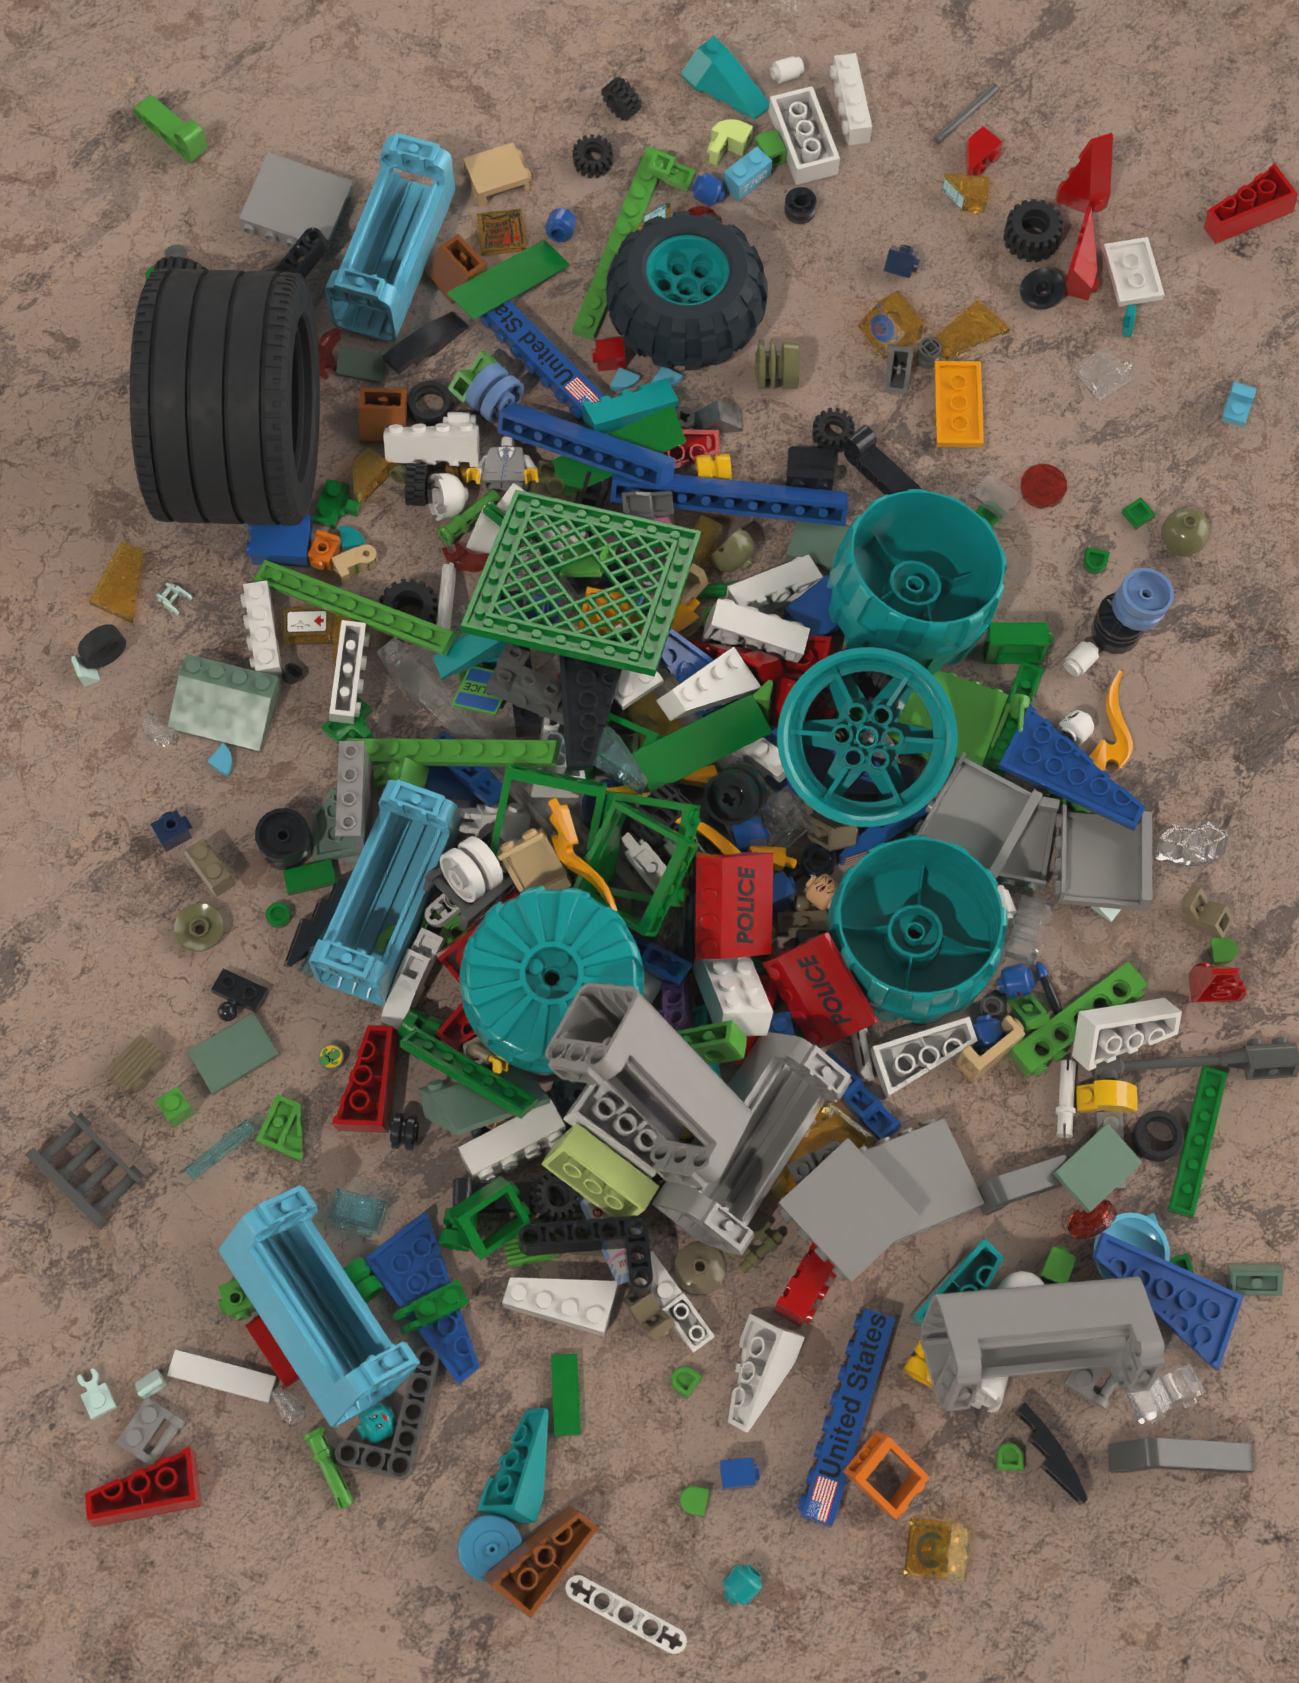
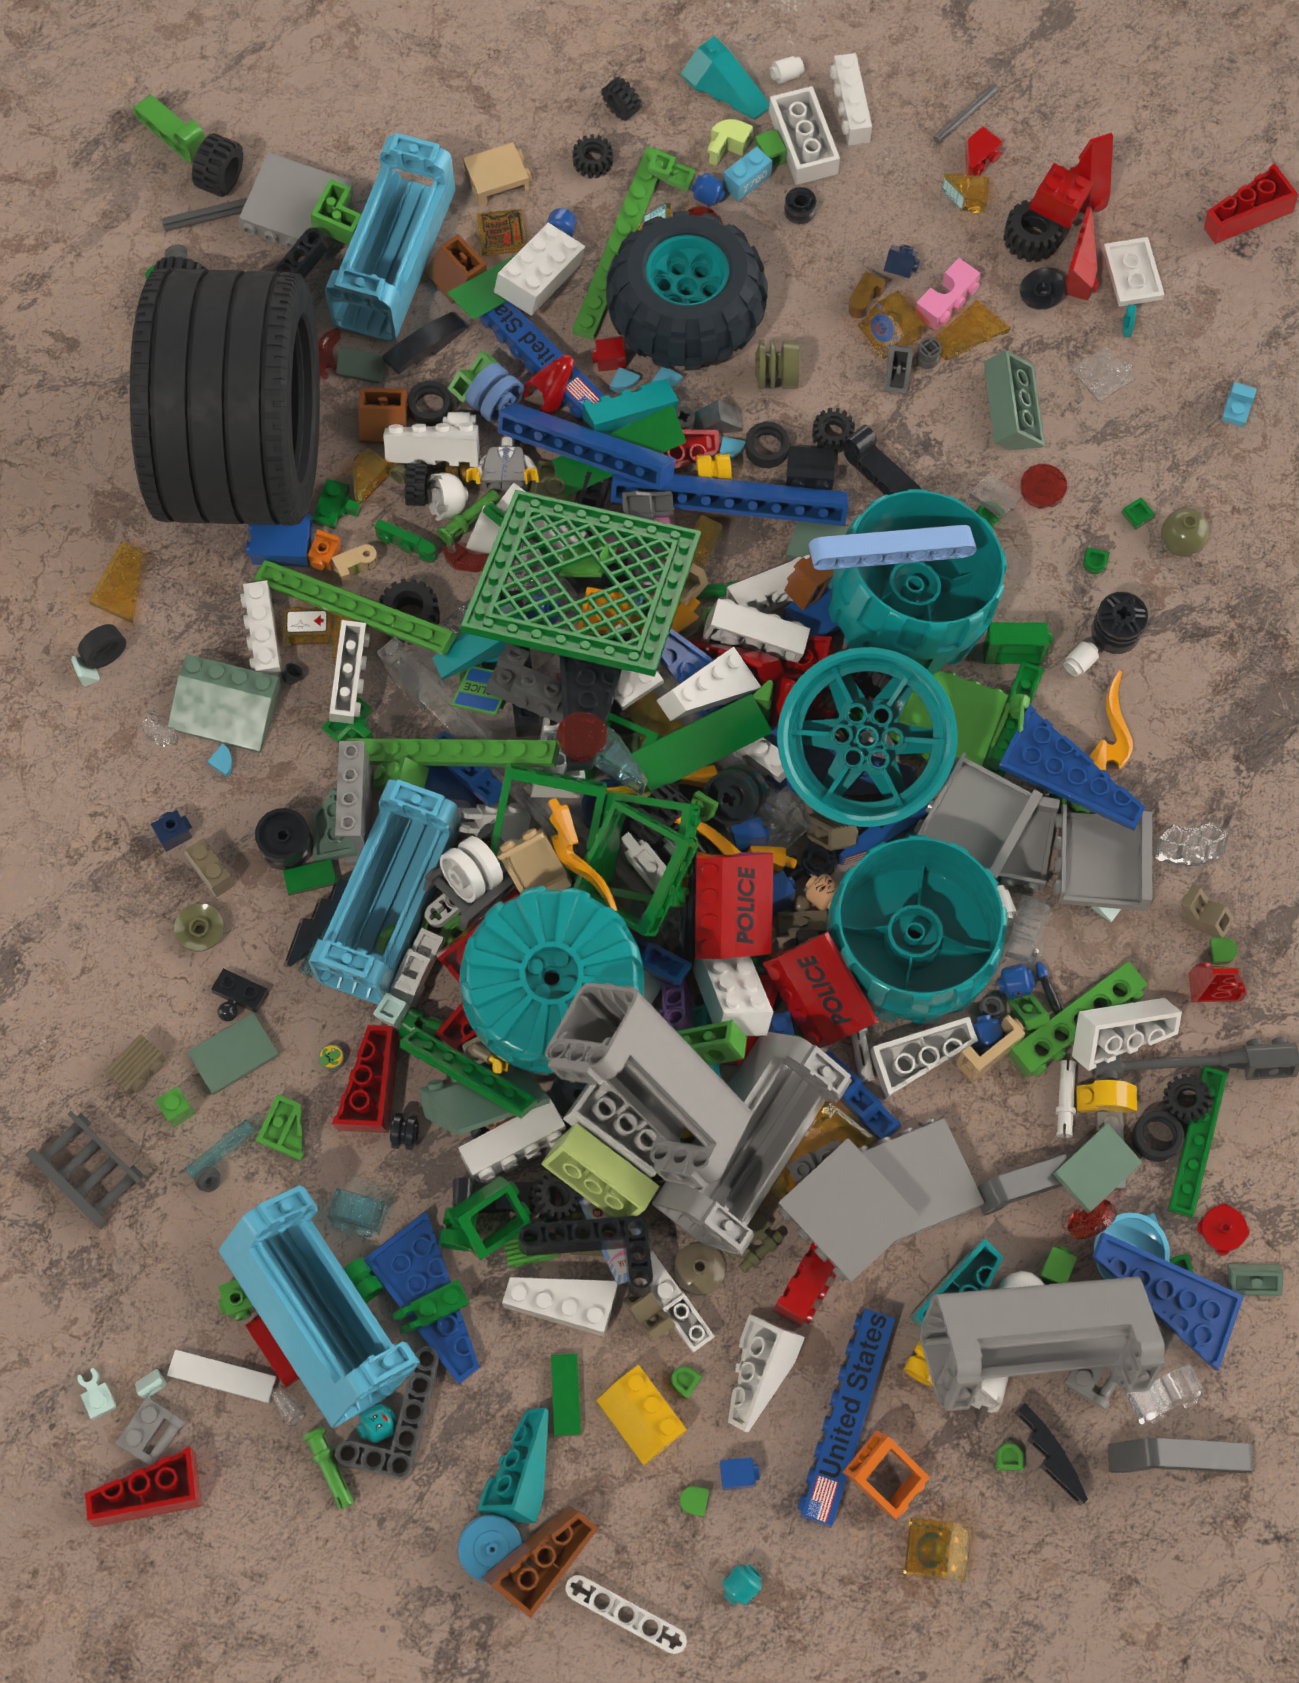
(178, 592): light aqua piece -> none
(203, 215): none -> dark grey axle
(208, 1179): none -> dark grey plate
(217, 165): none -> black tyre
(278, 915): green tile -> none
(333, 215): none -> bright green brick
(350, 538): teal tile -> none
(391, 1010): none -> light aqua tile
(405, 540): none -> green hinge
(446, 596): white axle -> none
(539, 269): none -> white brick
(551, 383): none -> red animal
(582, 735): none -> clear red tile
(641, 1415): none -> yellow slope
(708, 806): none -> bright green tile
(732, 446): none -> medium azure tile
(734, 552): olive cylinder -> none
(772, 429): none -> black tyre
(807, 583): none -> dark orange slope
(863, 294): none -> pearl gold leg
(892, 547): none -> light blue beam
(936, 307): none -> bright pink arch
(958, 404): light orange plate -> none
(1013, 402): none -> sand green slope
(1061, 195): none -> red brick
(1076, 726): white head -> none
(1143, 599): medium blue wheel -> none
(1184, 1084): none -> black tyre
(1223, 1229): none -> red piece

